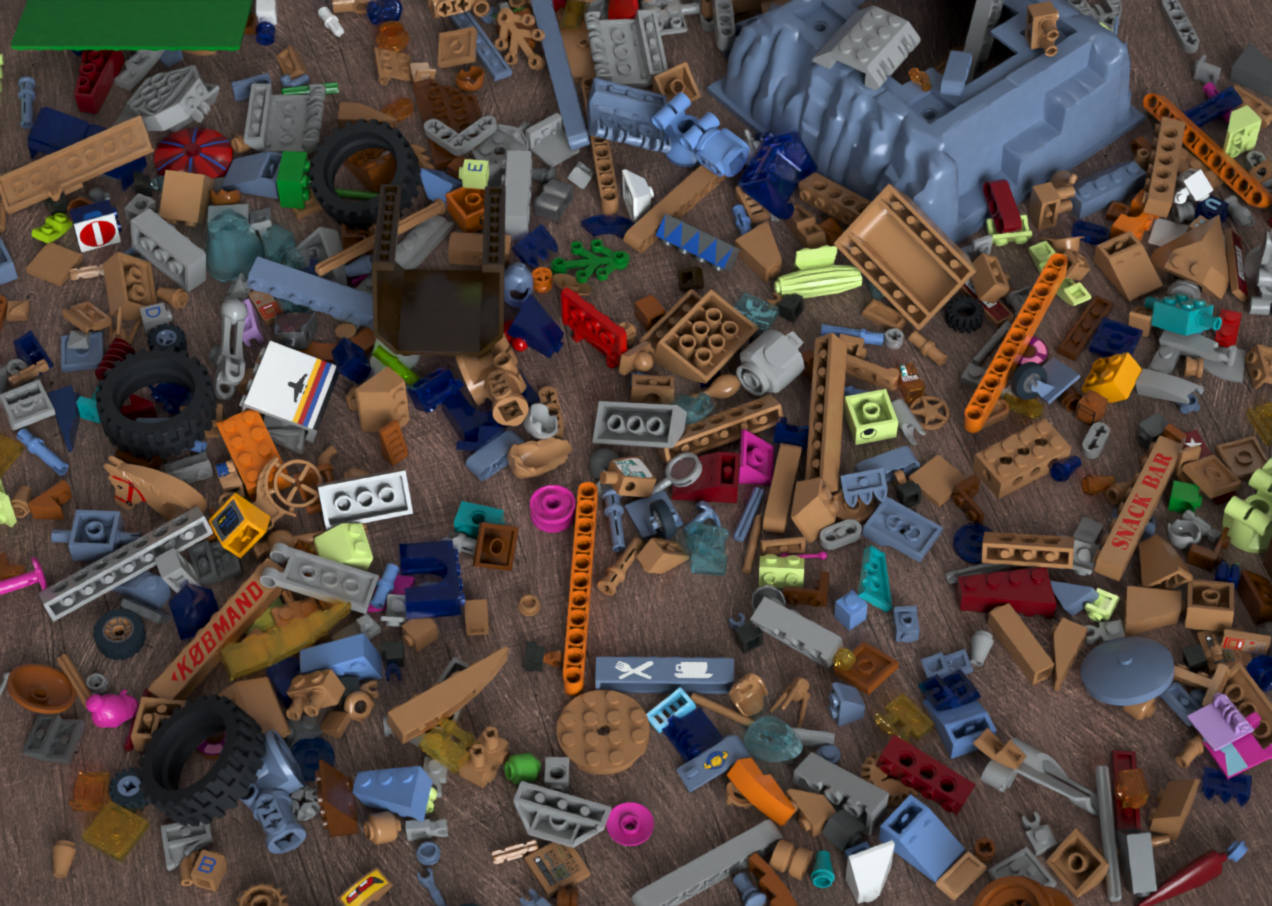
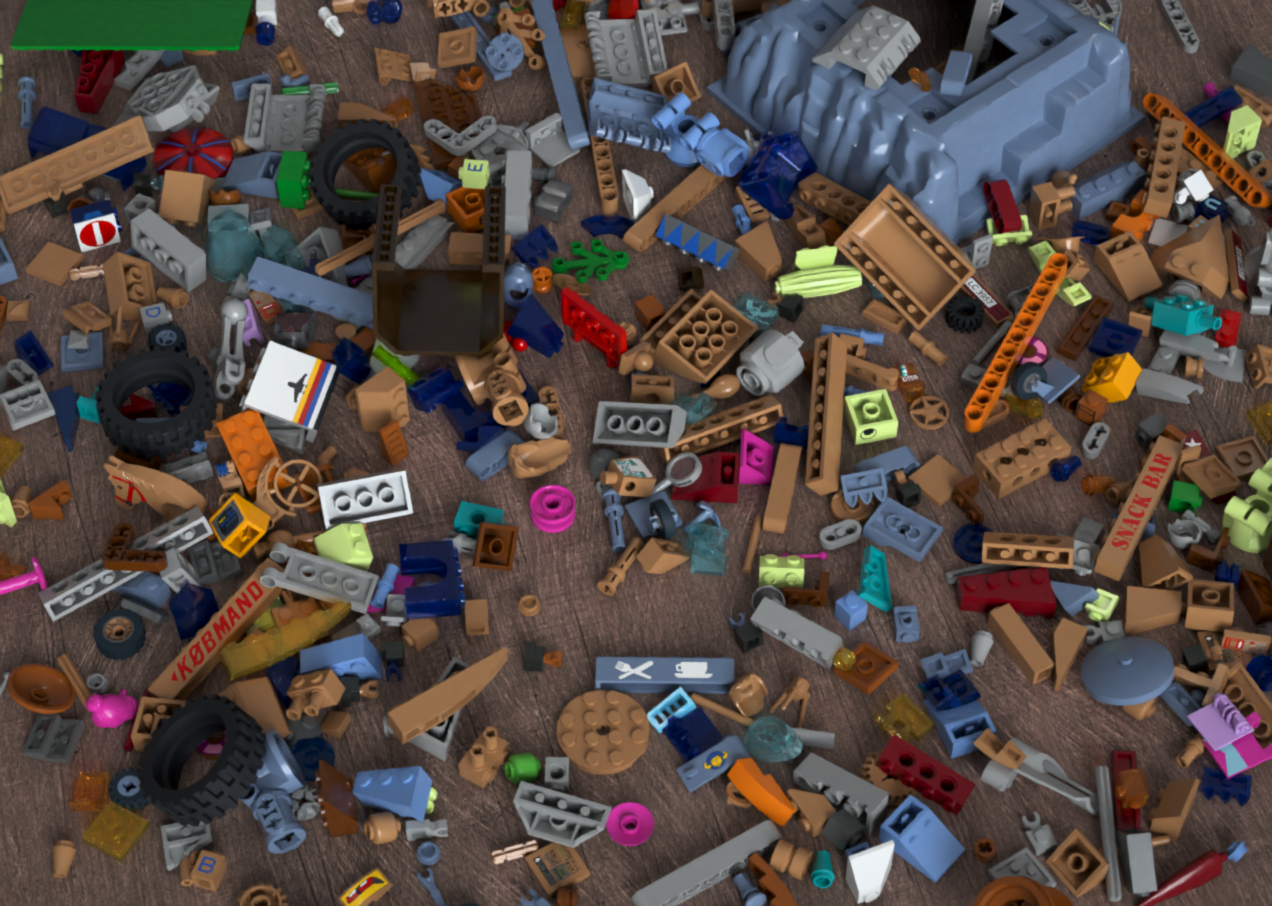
(28, 373): medium nougat axle -> none
(37, 447): medium blue pin -> none
(53, 228): lime slope -> none
(94, 535): sand blue brick -> none
(116, 351): dark red piece -> none
(123, 536): none -> reddish brown beam
(351, 701): medium nougat piece -> none
(392, 36): clear orange piece -> none
(436, 772): light grey plate -> none
(446, 751): clear yellow plate -> none
(499, 46): none -> sand blue plate
(580, 175): light grey slope -> none
(580, 576): orange beam -> none
(748, 514): sand blue axle -> none
(780, 546): medium nougat slope -> none
(813, 508): medium nougat slope -> none
(829, 753): sand blue plate -> none
(845, 704): sand blue slope -> none
(894, 344): light grey bush -> none
(907, 420): light grey piece -> none
(961, 875): light nougat tile -> none
(989, 279): medium nougat brick -> none
(1041, 27): medium nougat brick -> none
(1192, 406): sand blue plate -> none
(1206, 72): light grey bracket -> none

